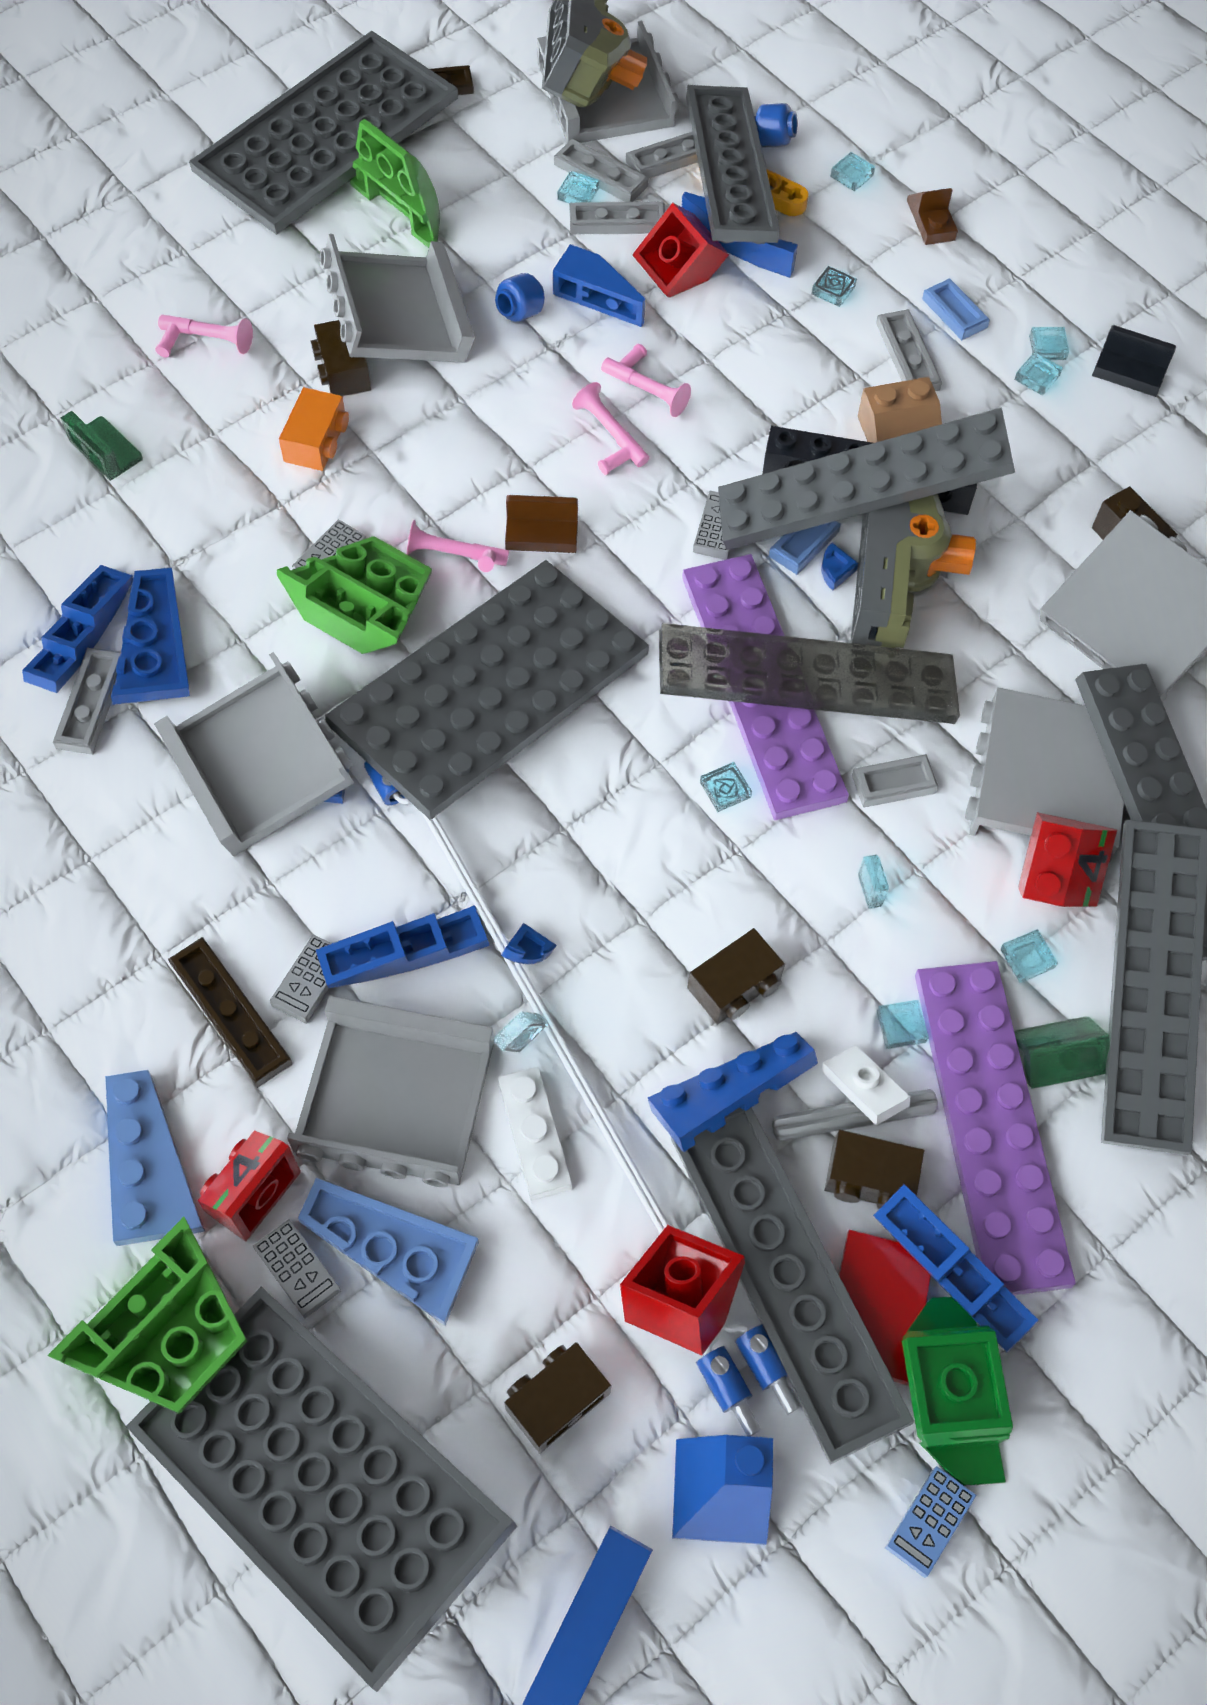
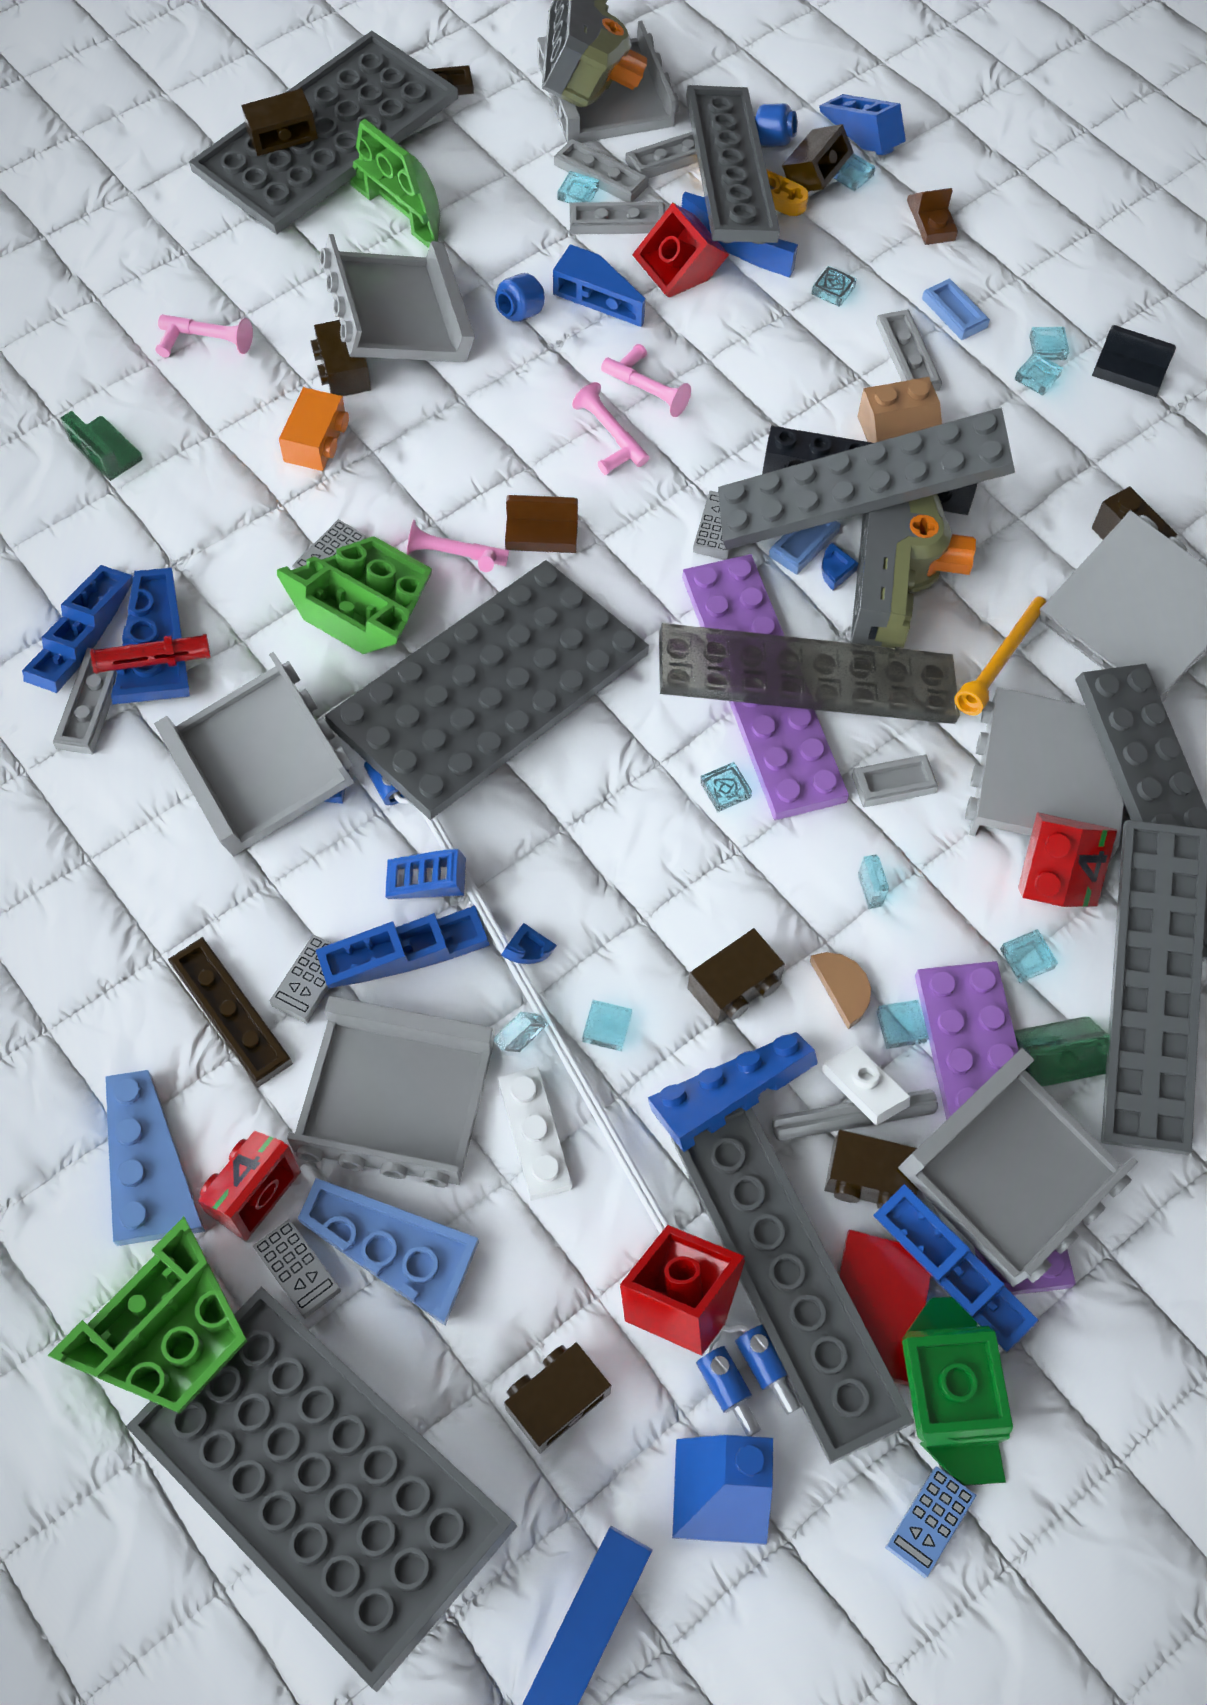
(150, 653): none -> red pin
(279, 122): none -> dark brown brick
(451, 886): none -> blue slope
(607, 1025): none -> clear light blue tile
(818, 157): none -> dark brown brick
(845, 985): none -> medium nougat tile
(868, 122): none -> blue slope
(975, 694): none -> light orange piece
(1015, 1172): none -> light grey panel

